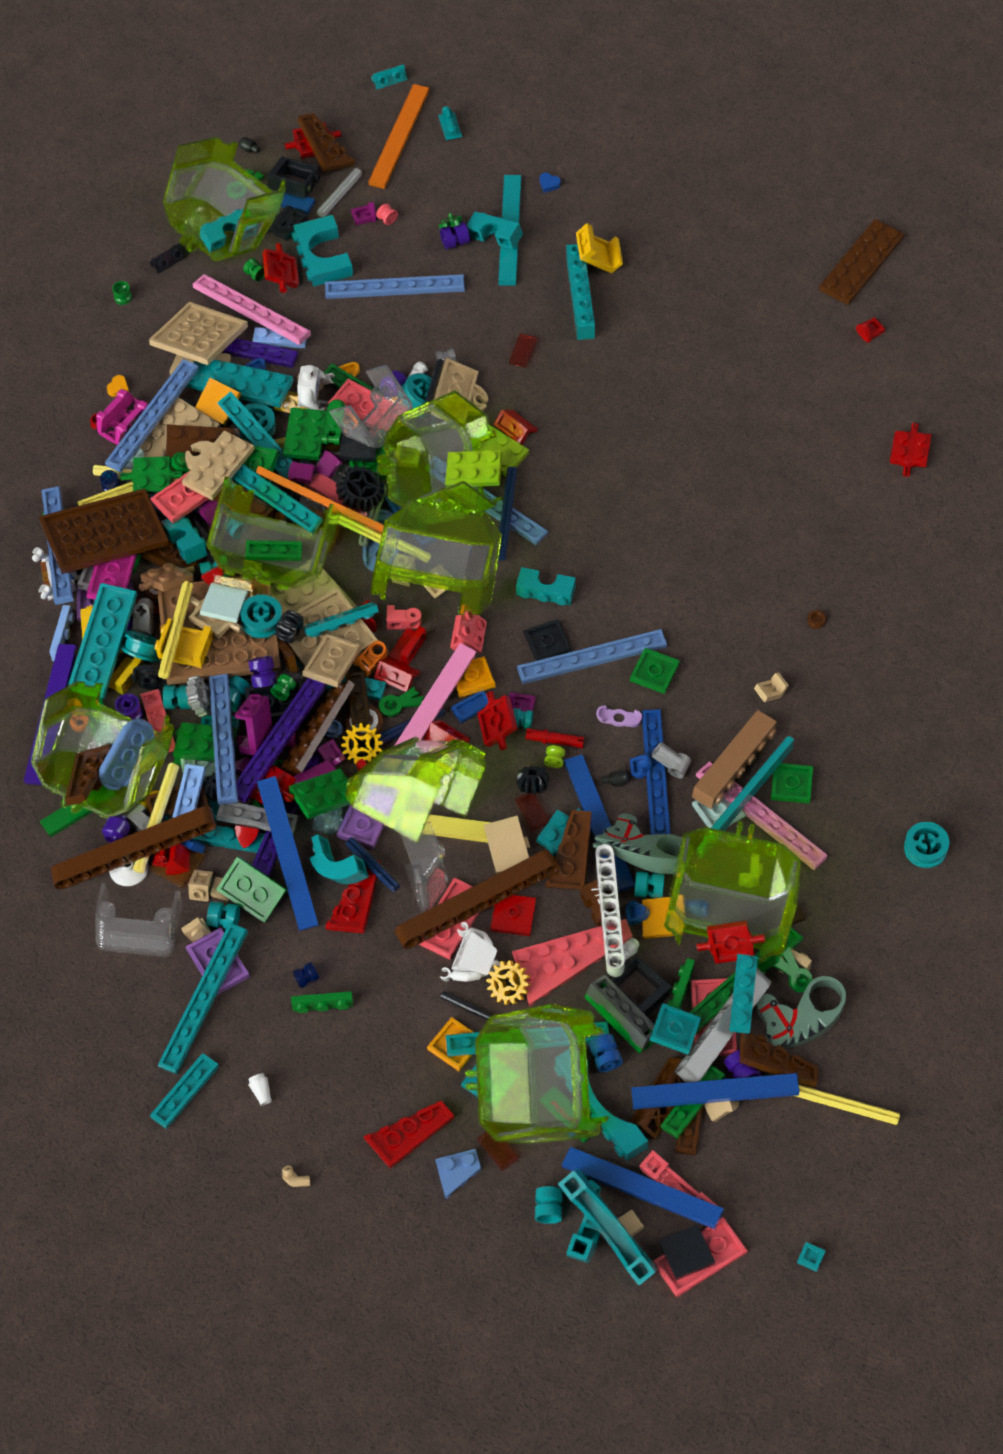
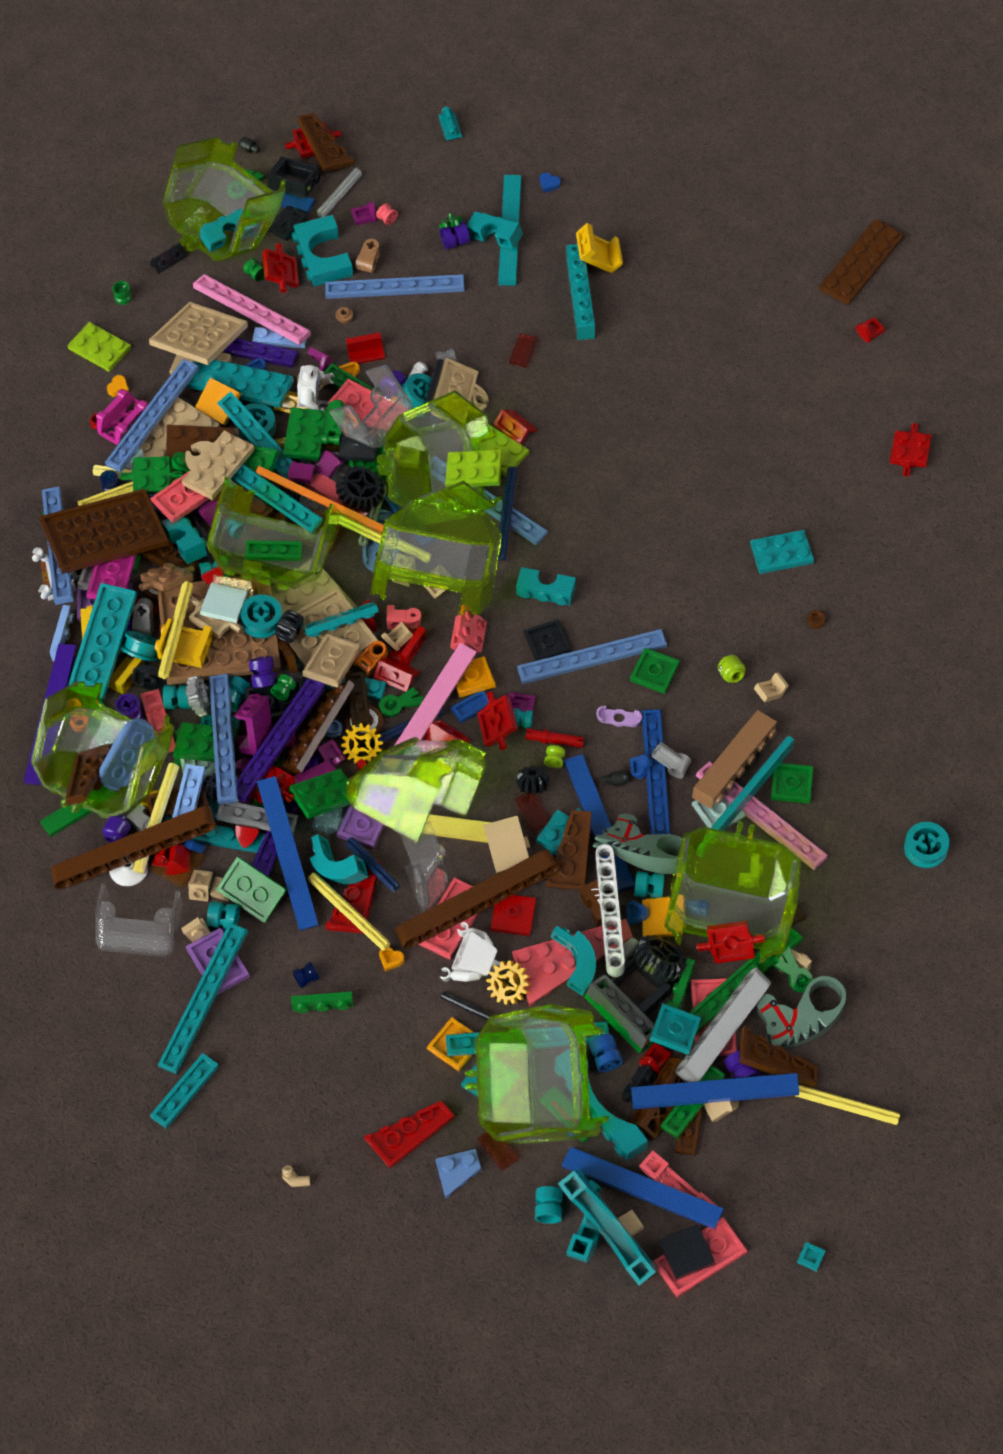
(99, 346): none -> lime plate
(260, 1088): white cone -> none
(320, 357): none -> magenta tile
(344, 318): none -> medium nougat plate
(354, 916): none -> light yellow axle
(365, 348): none -> red panel
(368, 256): none -> medium nougat piece
(389, 77): teal hinge -> none
(391, 959): none -> light orange tile
(397, 636): none -> tan tile
(398, 136): orange tile -> none
(583, 955): none -> teal arch
(643, 1077): none -> black hinge
(656, 1057): none -> red tile
(659, 958): none -> black gear
(731, 669): none -> lime head
(743, 993): teal plate -> none
(781, 551): none -> teal plate

